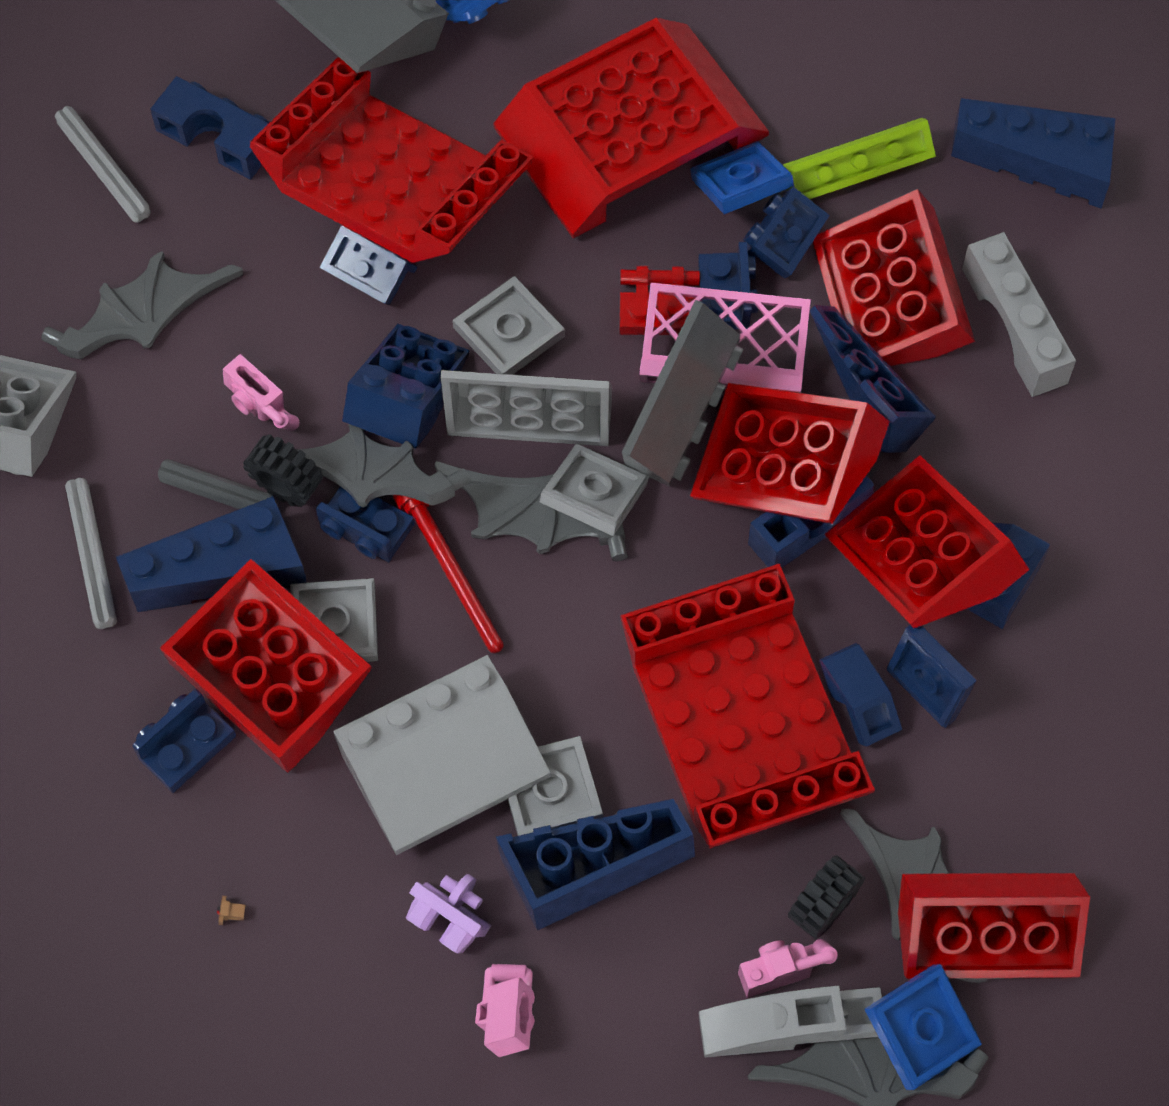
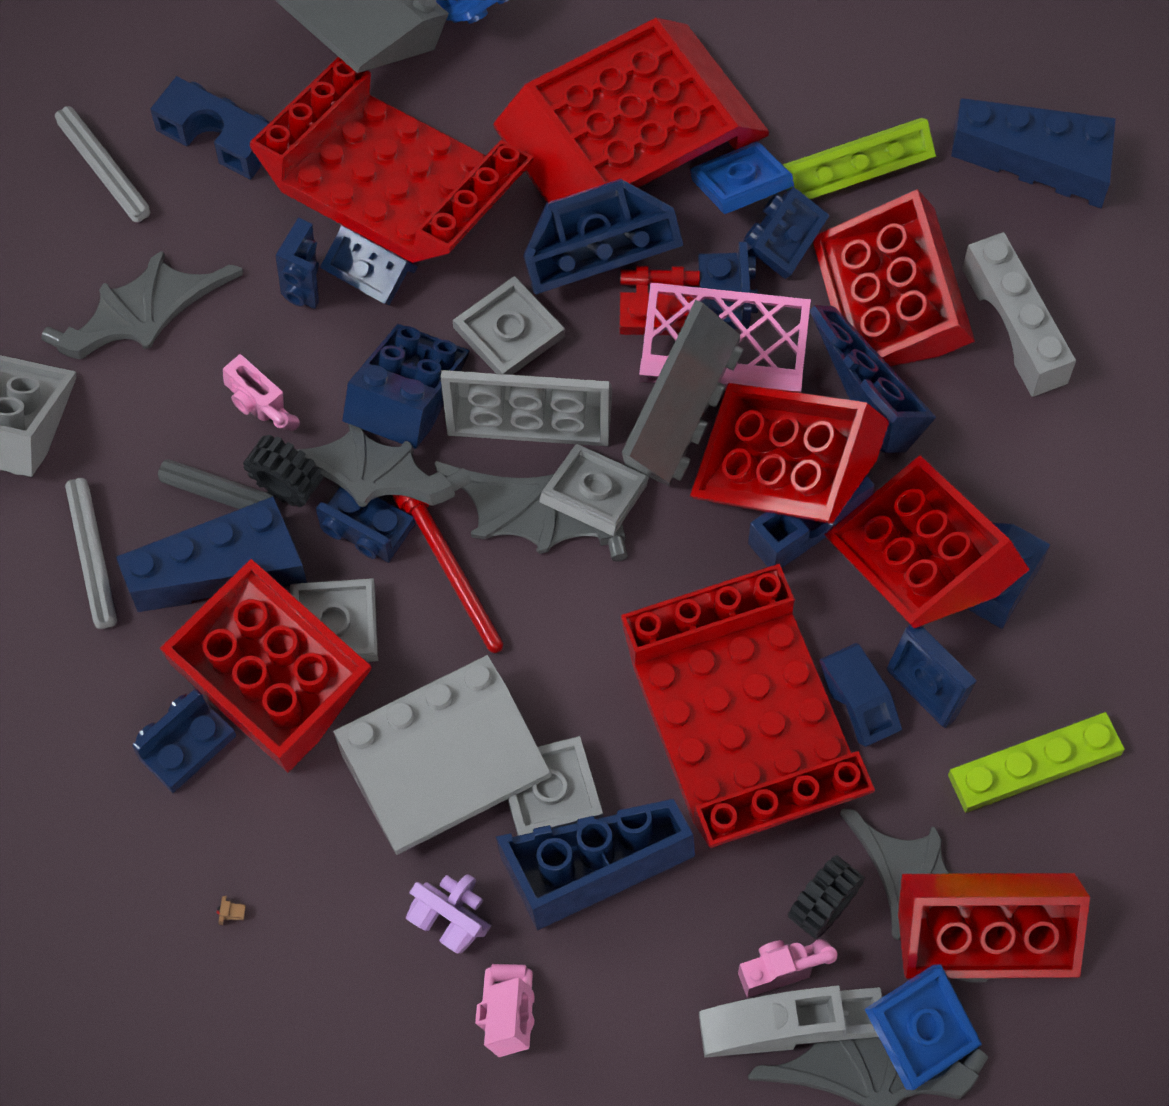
(299, 266): none -> dark blue bracket
(598, 233): none -> dark blue wedge
(1035, 762): none -> lime plate

